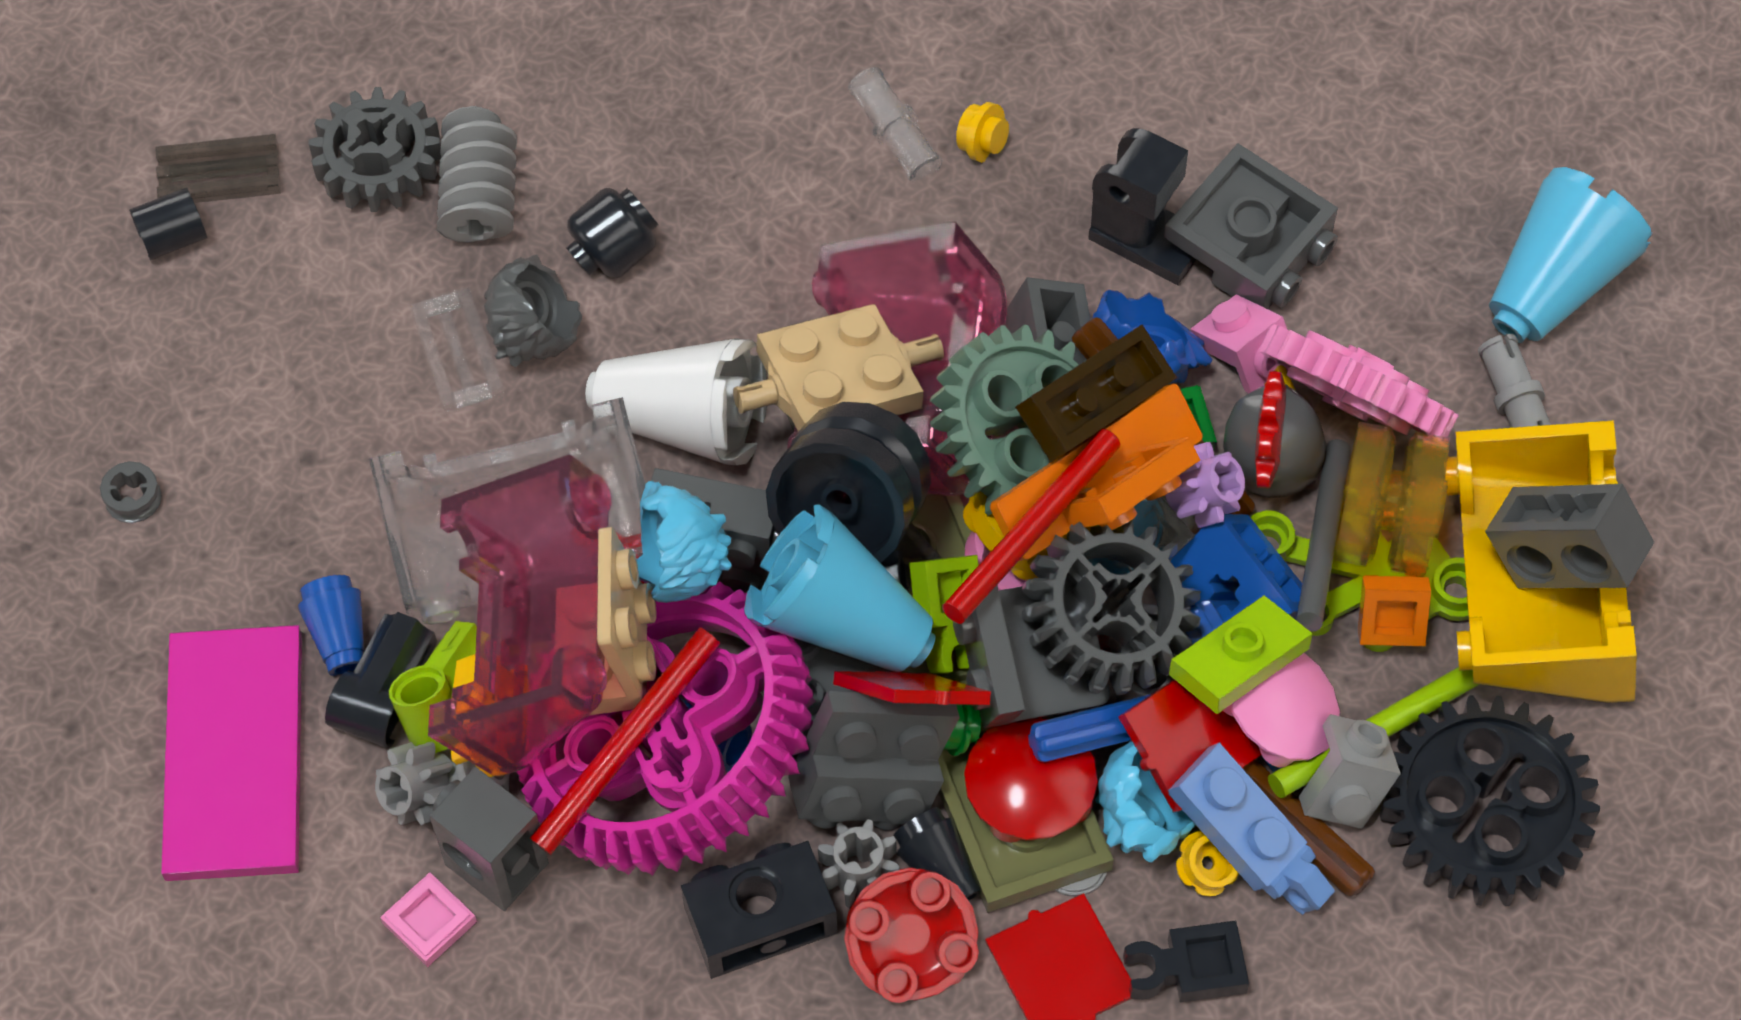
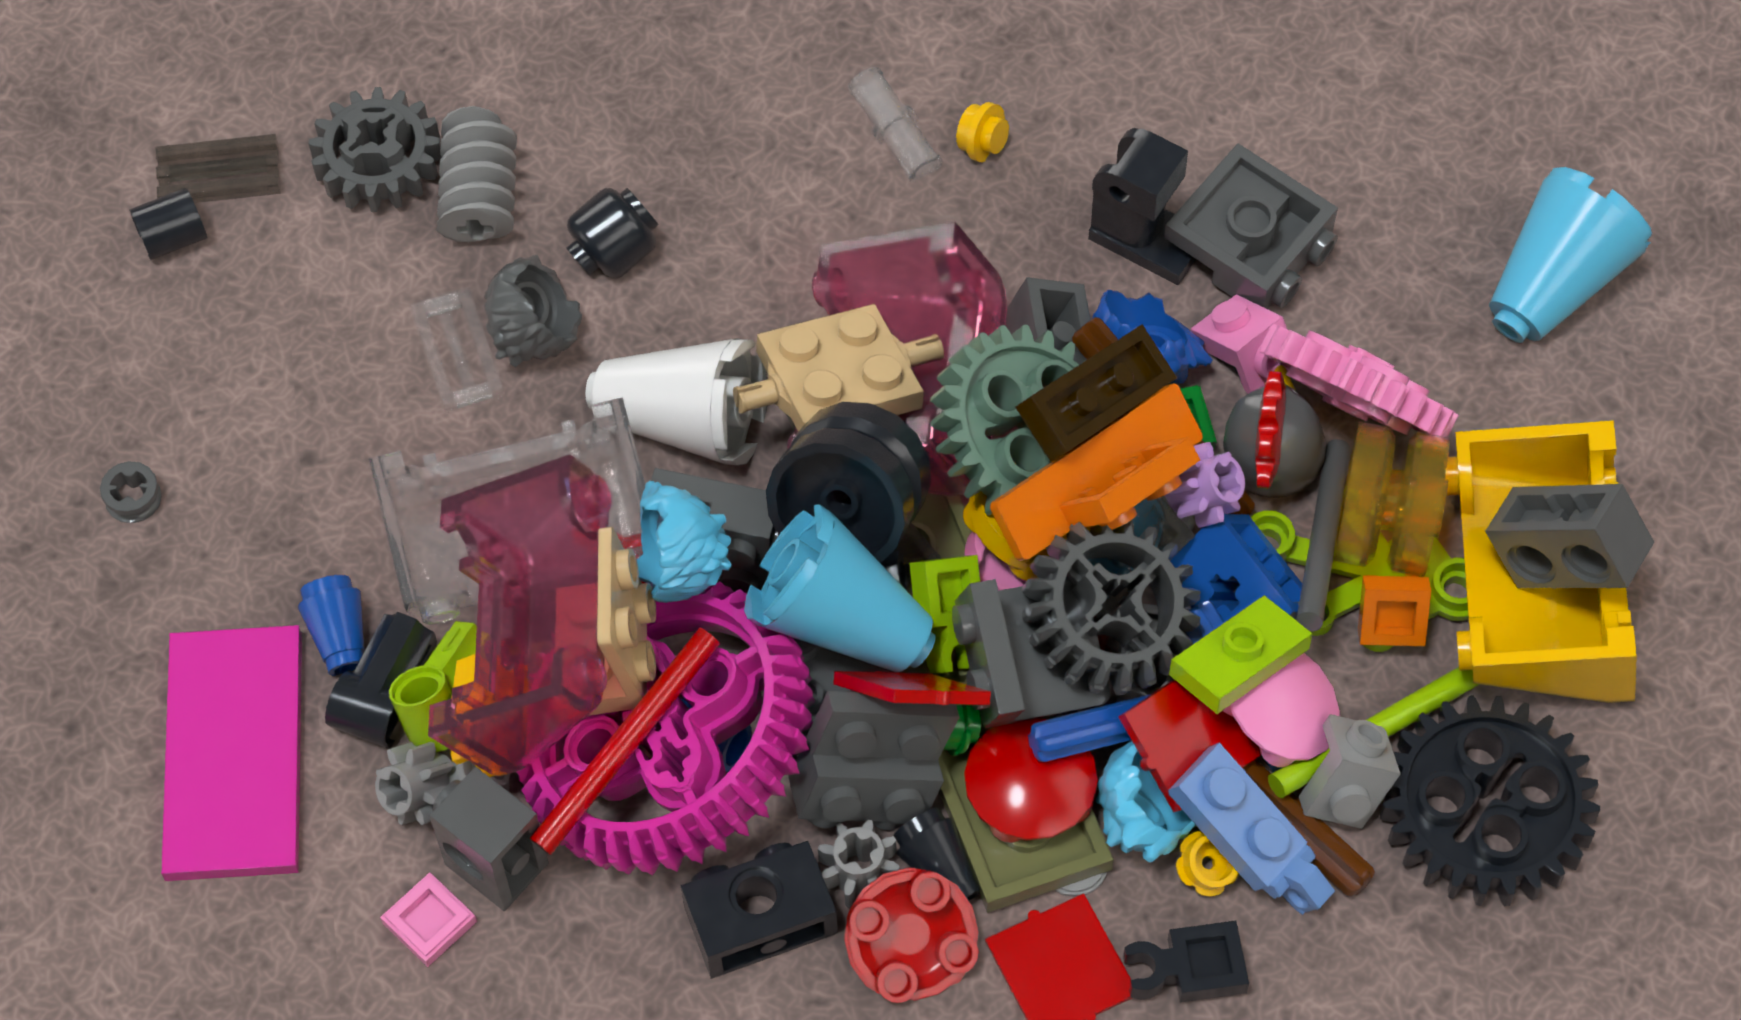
(1031, 526): red bar -> none
(1516, 391): light grey pin -> none

